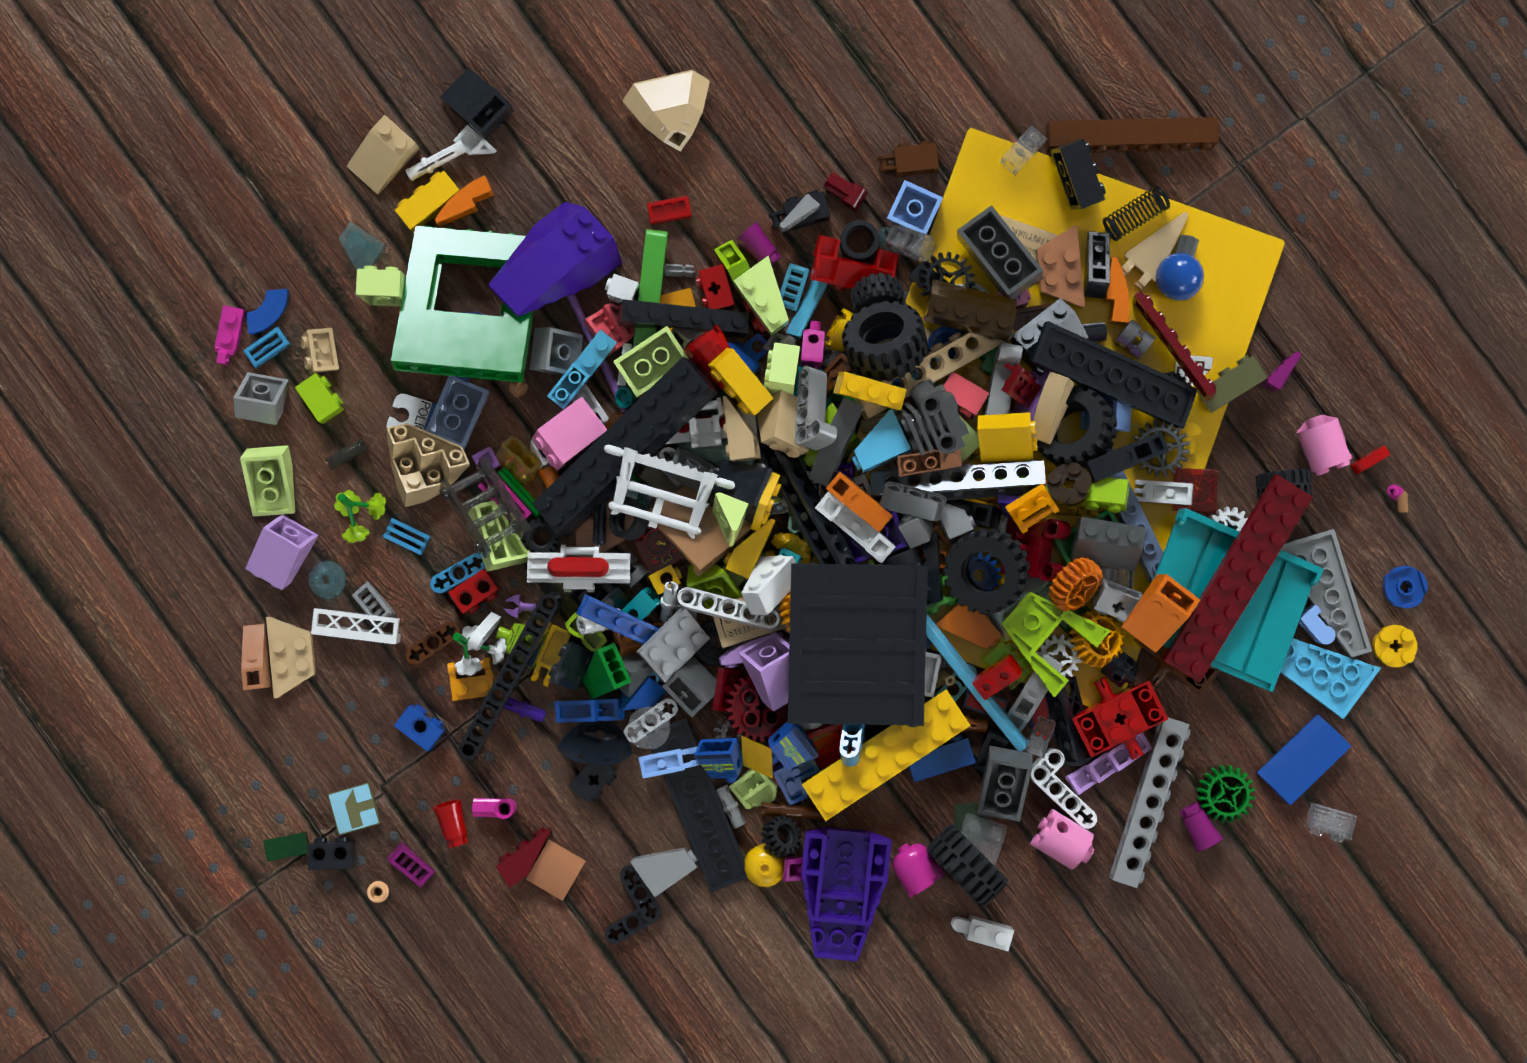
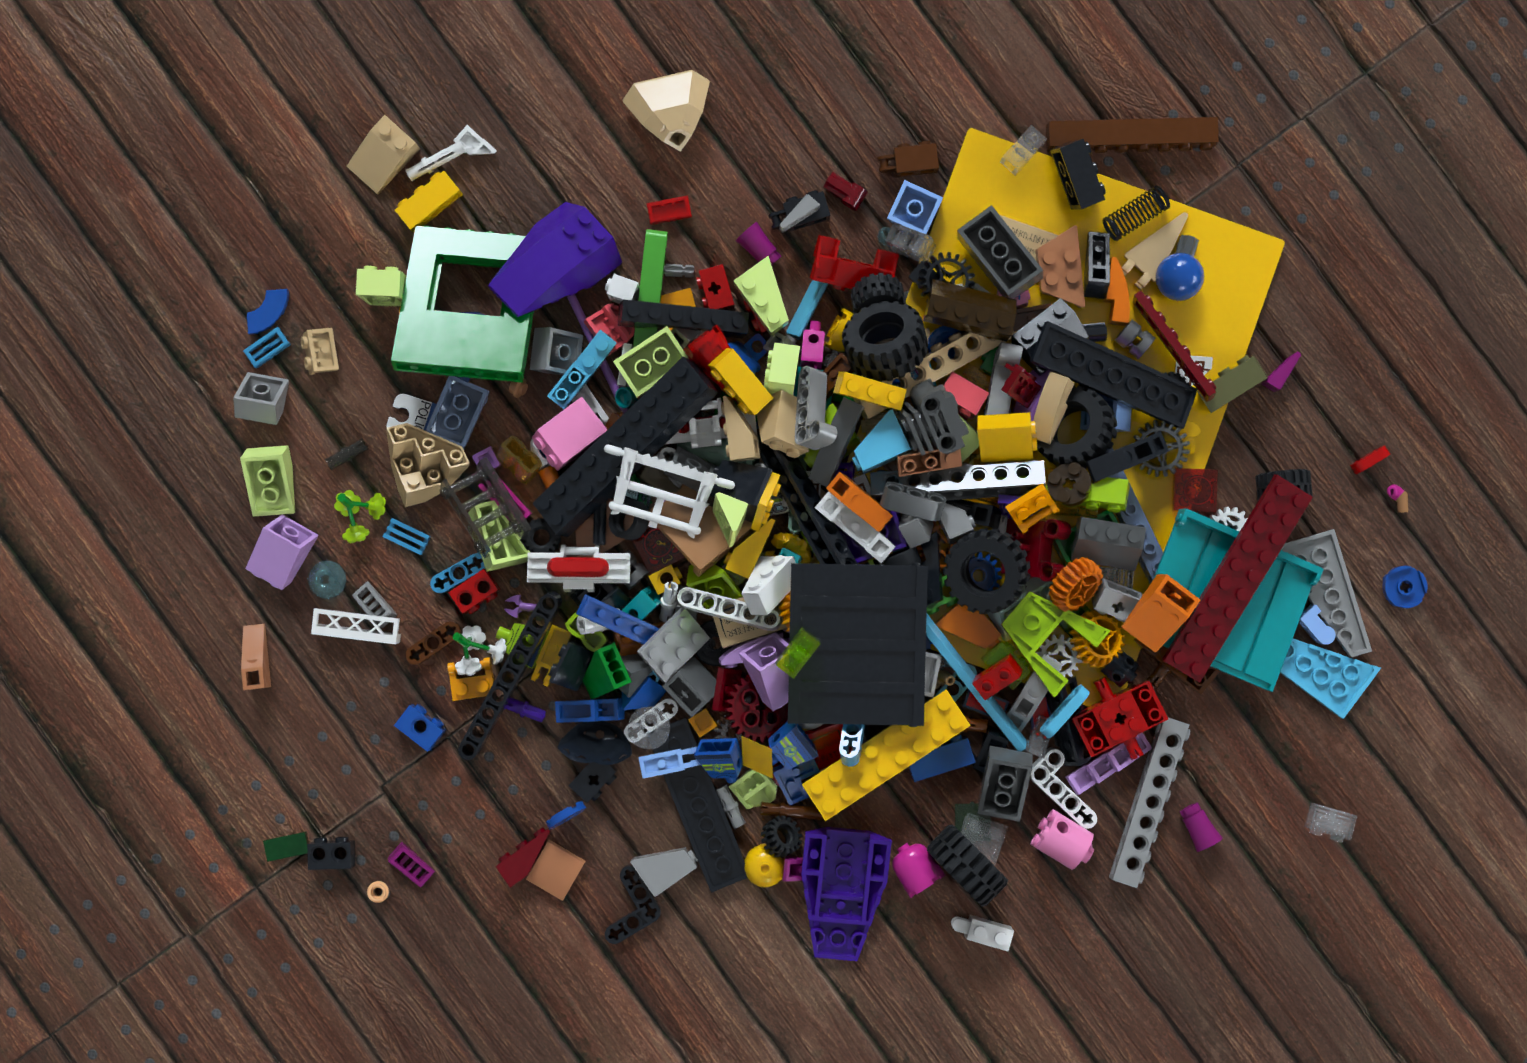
(229, 333): dark pink hinge -> none
(290, 655): tan wing -> none
(319, 398): lime brick -> none
(354, 808): tile -> none
(361, 246): clear light blue wing -> none
(452, 822): red plant -> none
(464, 201): orange slope -> none
(477, 103): black slope -> none
(484, 631): white beam -> none
(492, 807): dark pink piece -> none
(521, 493): green axle -> none
(565, 815): none -> blue tile
(702, 722): none -> light orange plate
(732, 260): lime slope -> none
(797, 652): none -> clear neon green brick
(800, 270): medium azure slope -> none
(864, 225): black tyre -> none
(1064, 711): none -> medium azure beam
(1165, 492): white hinge -> none
(1242, 786): green gear -> none
(1303, 759): blue slope -> none
(1323, 444): bright pink cylinder -> none
(1404, 638): yellow plate -> none

